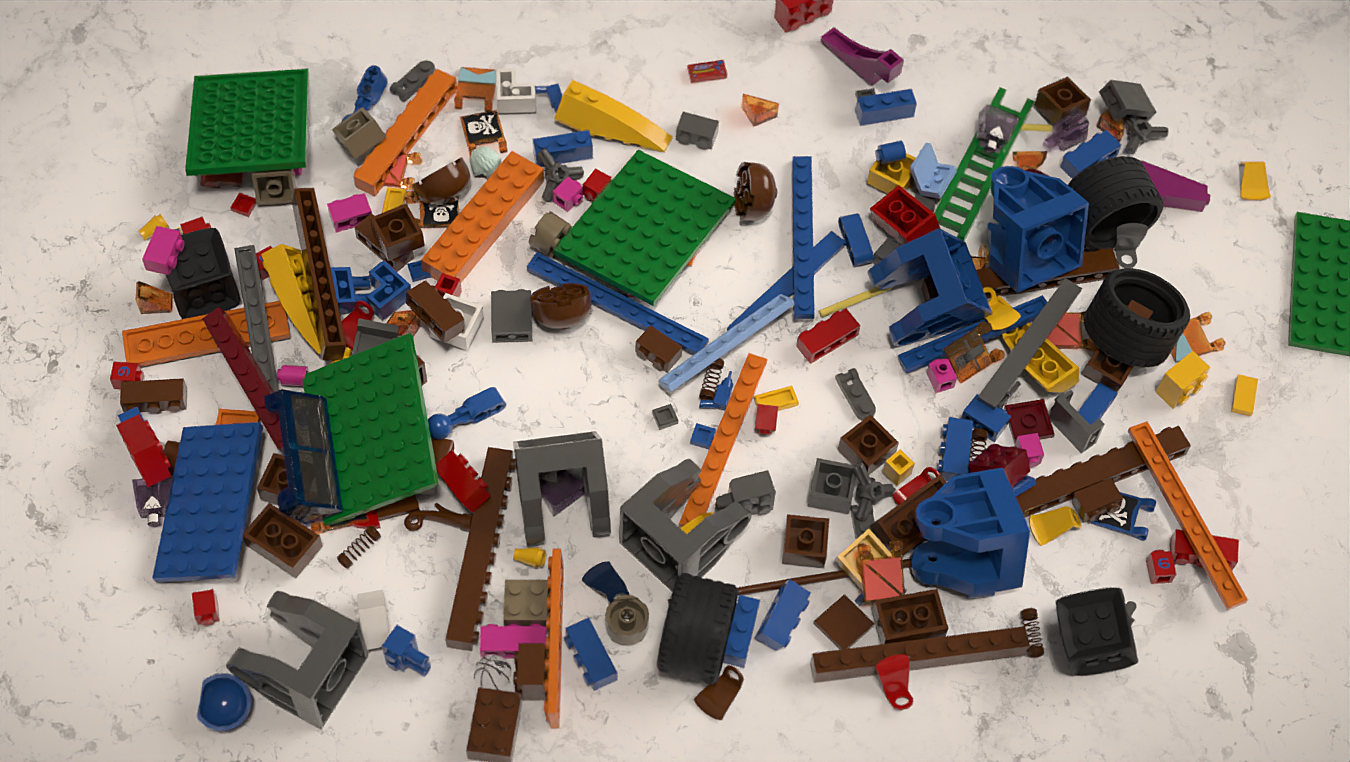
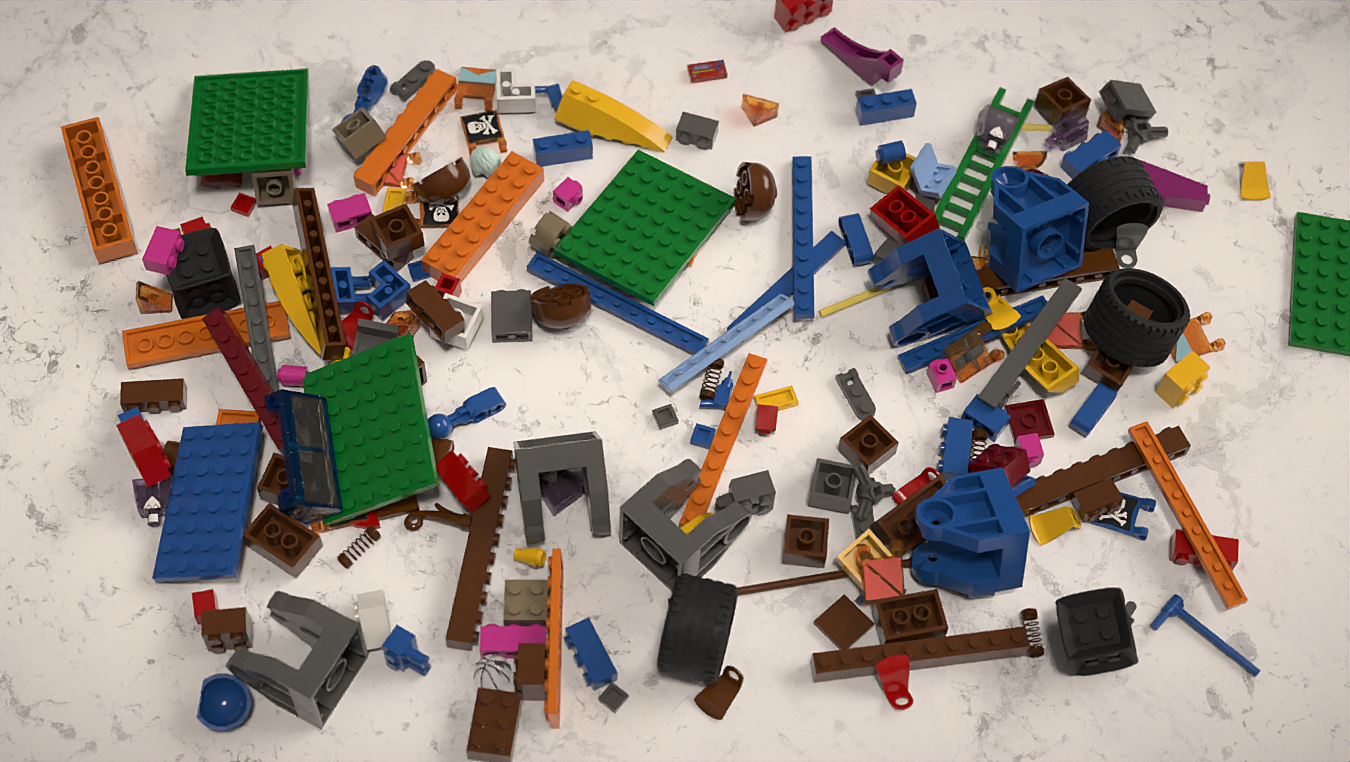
(98, 190): none -> orange brick
(124, 373): red brick -> none
(148, 229): yellow cone -> none
(226, 629): none -> reddish brown brick
(555, 167): dark grey bush -> none
(595, 184): red brick -> none
(605, 580): dark blue piece -> none
(613, 697): none -> dark grey tile
(627, 631): dark tan brick -> none
(658, 349): reddish brown brick -> none
(741, 631): blue brick -> none
(783, 615): blue brick -> none
(828, 335): red brick -> none
(898, 467): yellow brick -> none
(1073, 425): dark grey panel -> none
(1161, 567): red brick -> none
(1175, 607): none -> blue bar
(1244, 395): yellow tile -> none

